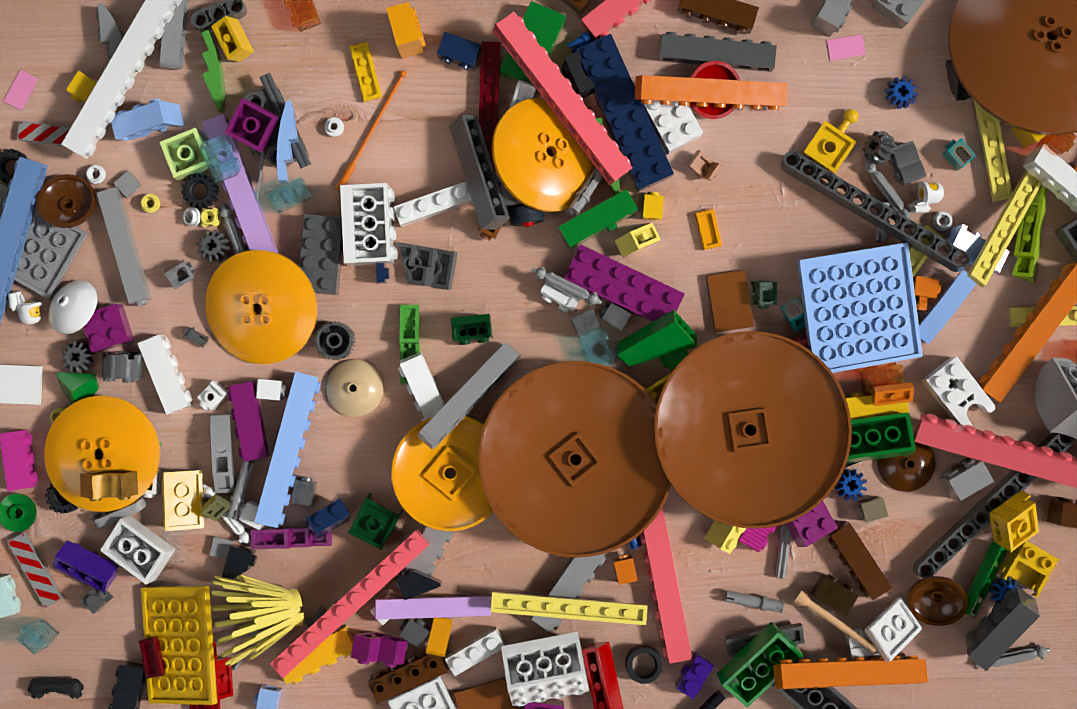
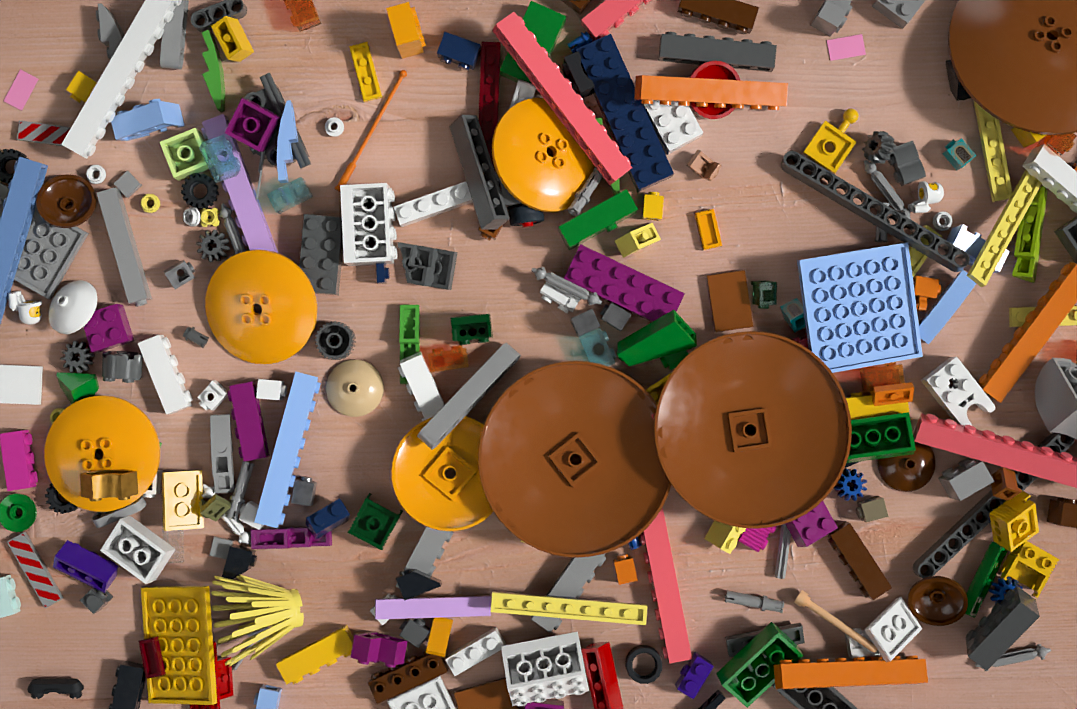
(37, 635): clear light blue brick -> none
(315, 616): dark grey pin -> none
(350, 603): coral brick -> none
(448, 360): none -> clear orange brick
(833, 594): dark brown brick -> none
(906, 89): blue gear -> none
(1005, 484): none -> dark orange brick

